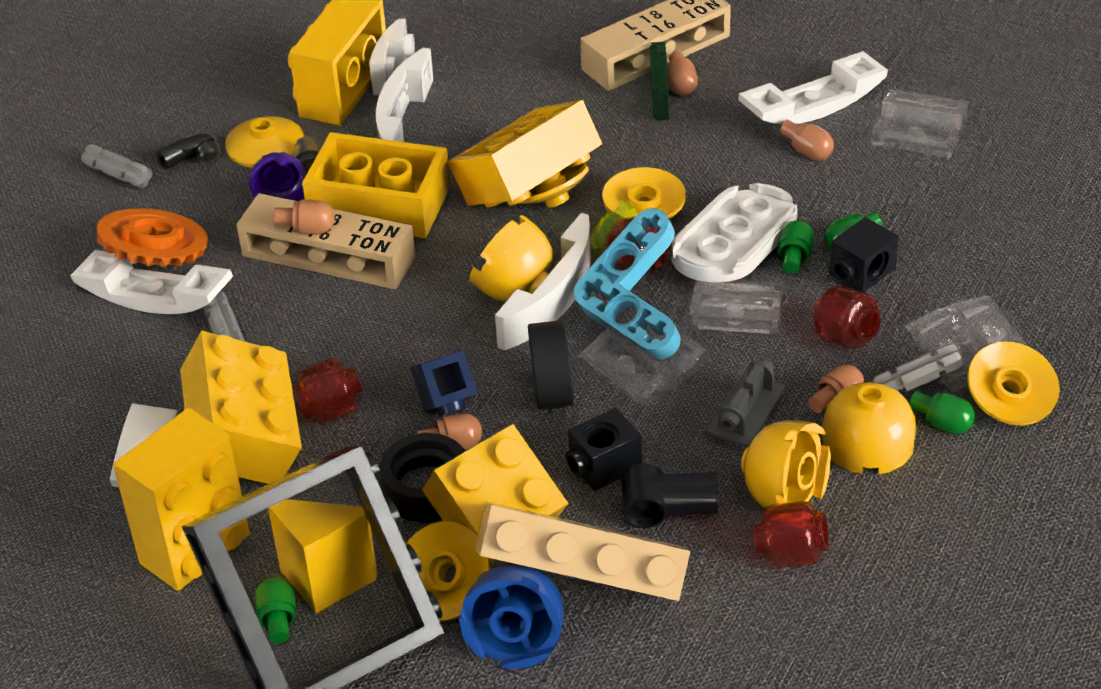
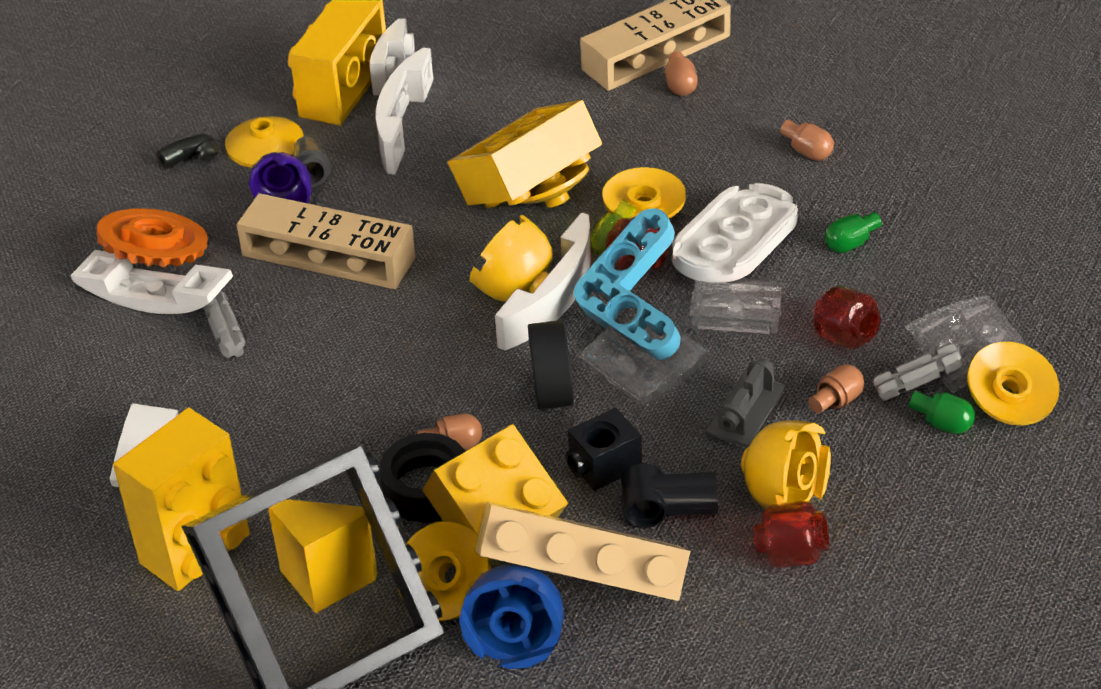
(116, 166): light grey axle -> none
(248, 396): yellow brick -> none
(275, 607): green cylinder -> none
(306, 216): nougat cylinder -> none
(327, 391): clear red head -> none
(380, 179): yellow brick -> none
(444, 382): dark blue brick -> none
(659, 81): clear green tile -> none
(795, 245): green cylinder -> none
(848, 82): white slope -> none
(863, 254): black brick -> none
(869, 428): yellow cylinder -> none
(920, 123): clear slope -> none

